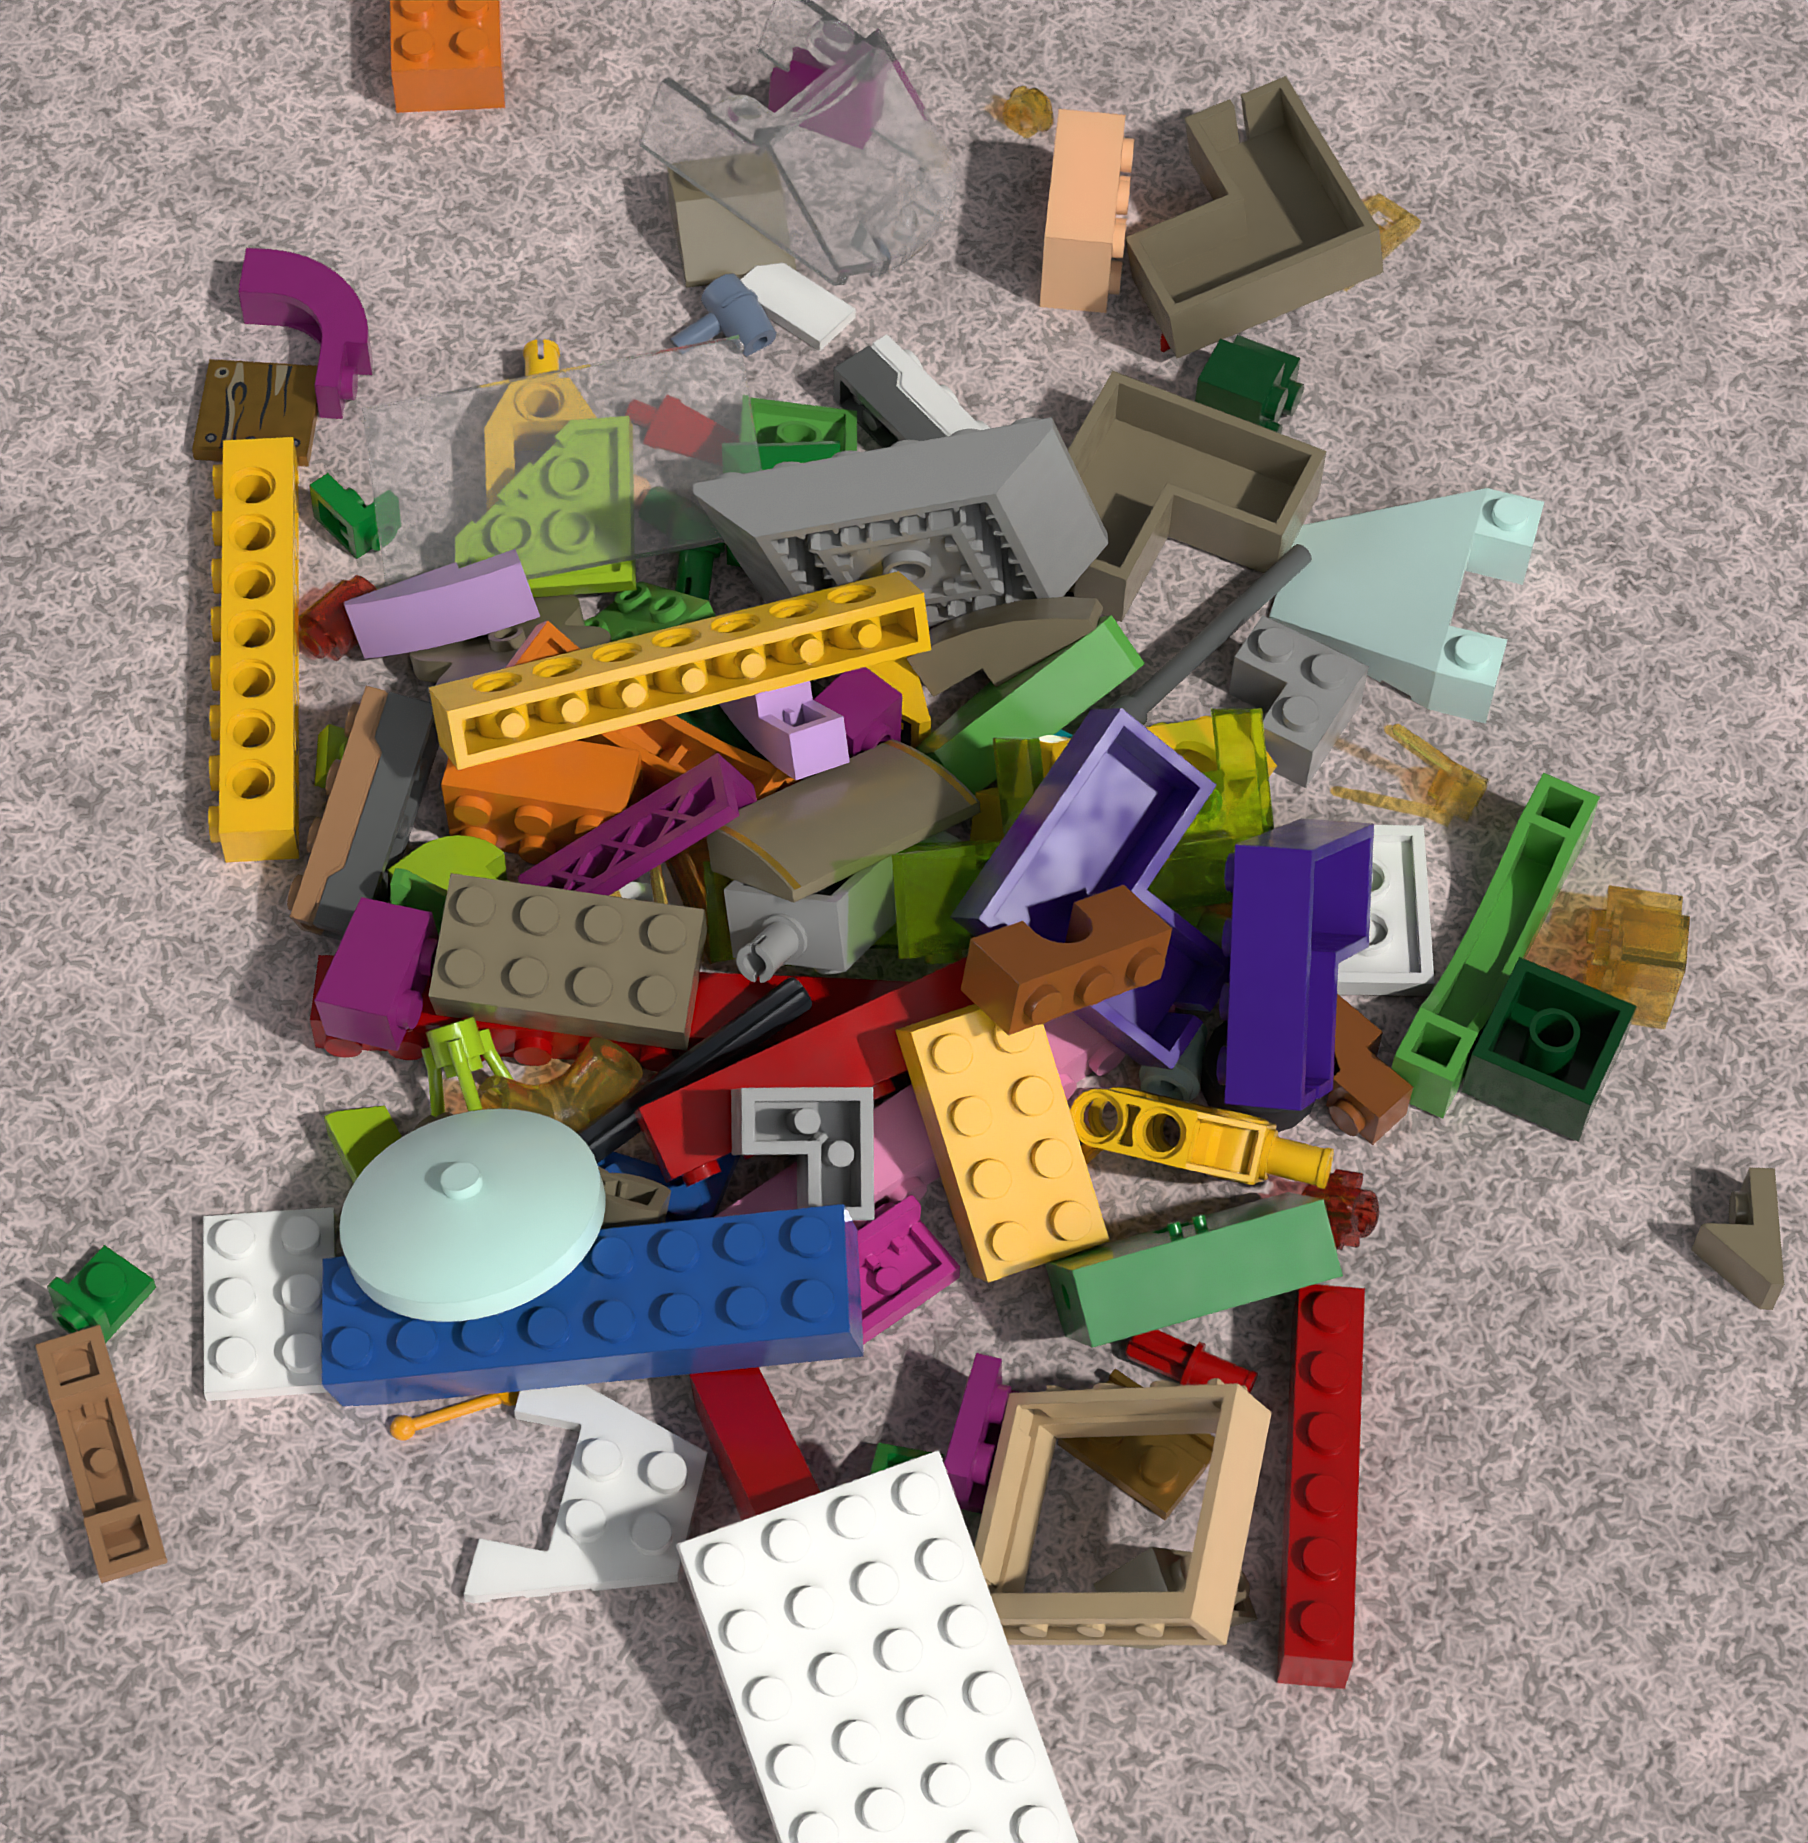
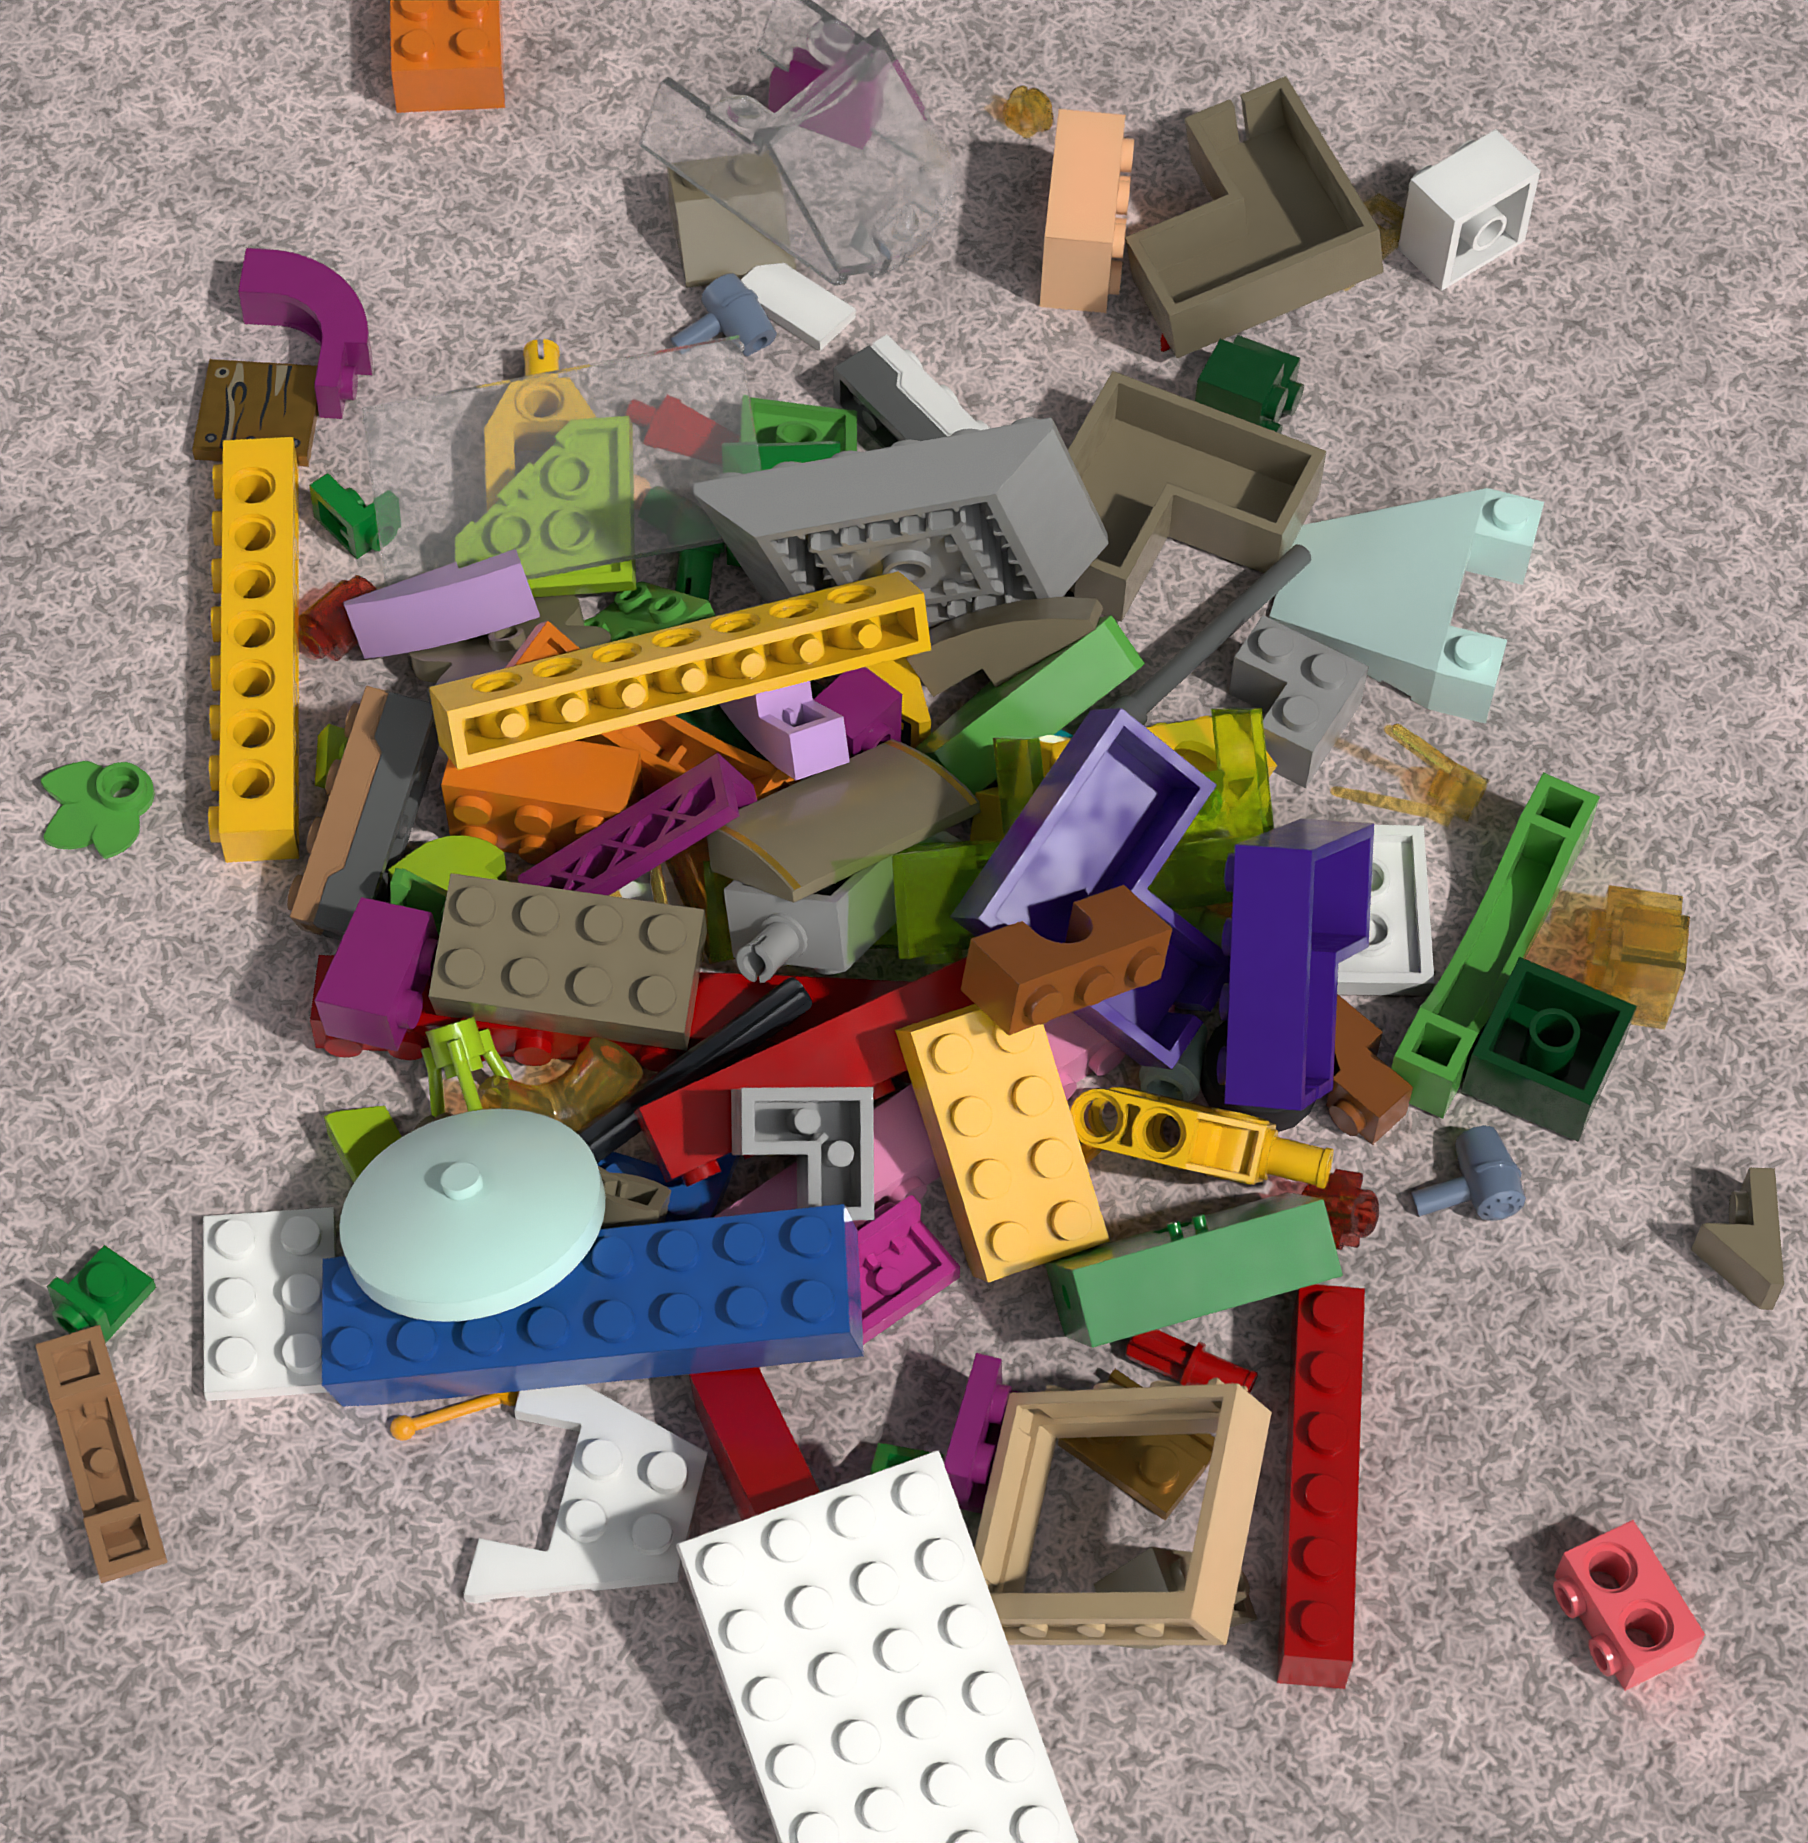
(89, 809): none -> bright green plate
(1468, 209): none -> white brick
(1487, 1179): none -> sand blue piece
(1643, 1602): none -> coral brick

